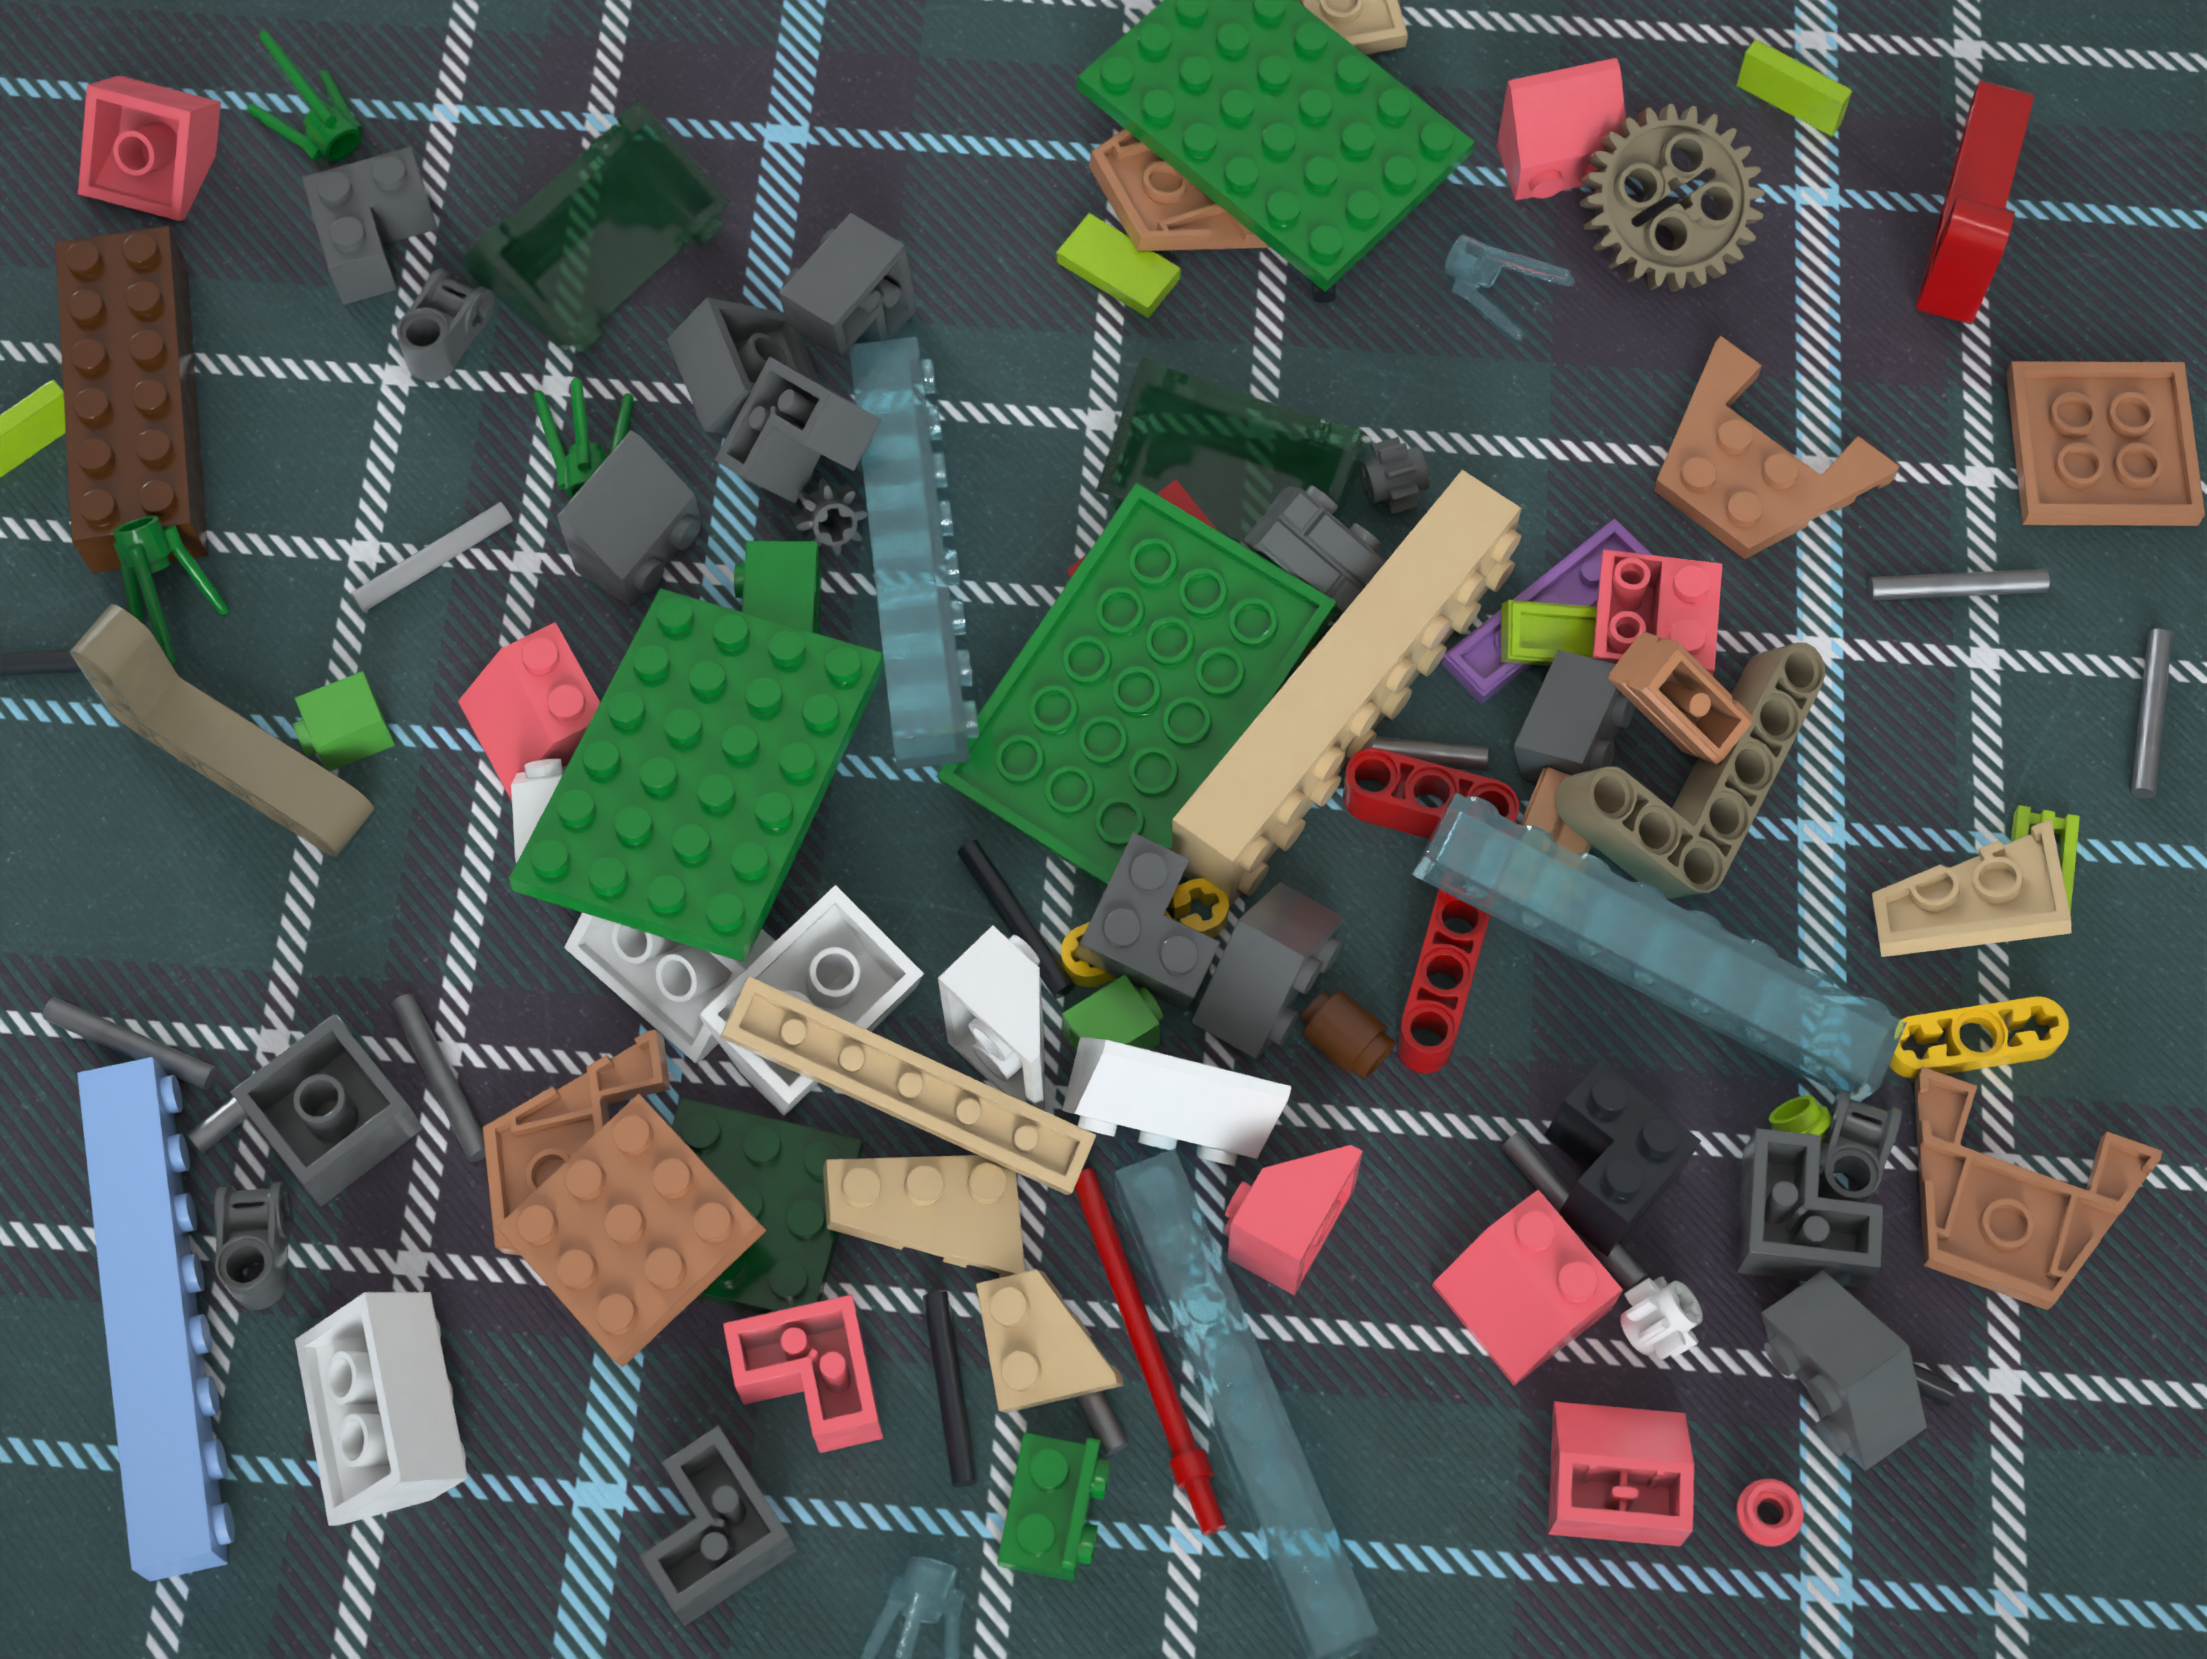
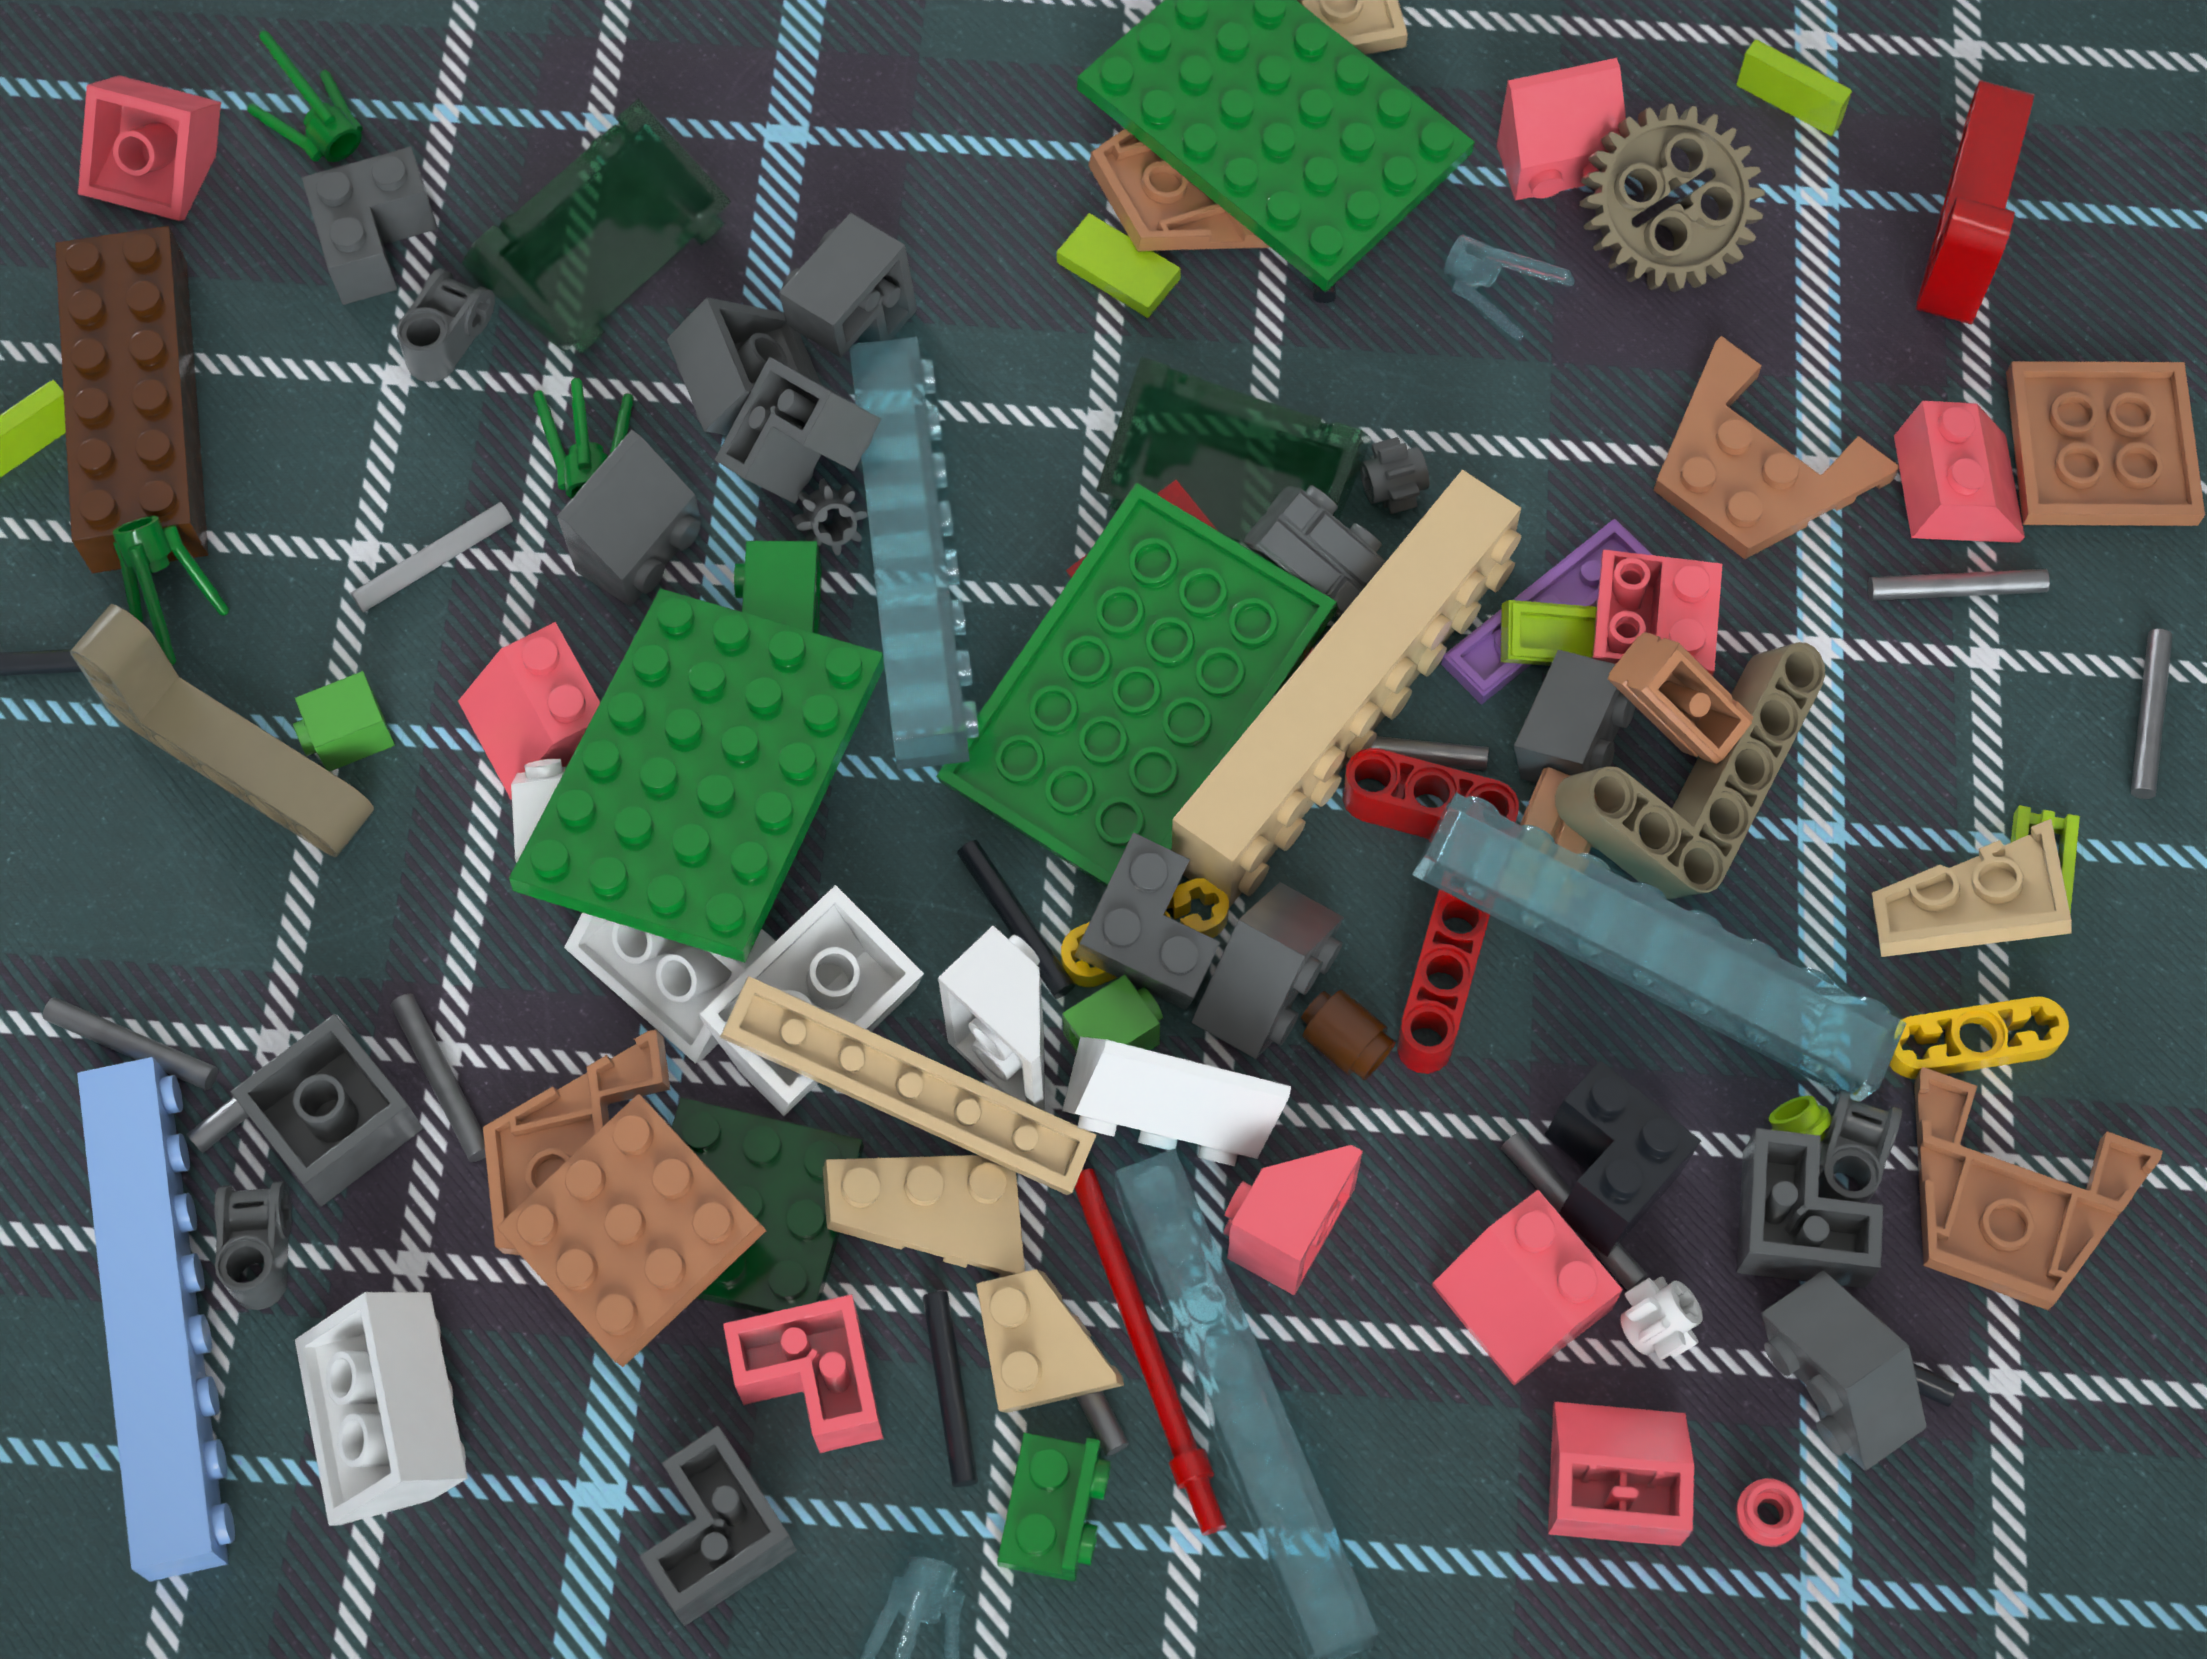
(1957, 475): none -> coral slope

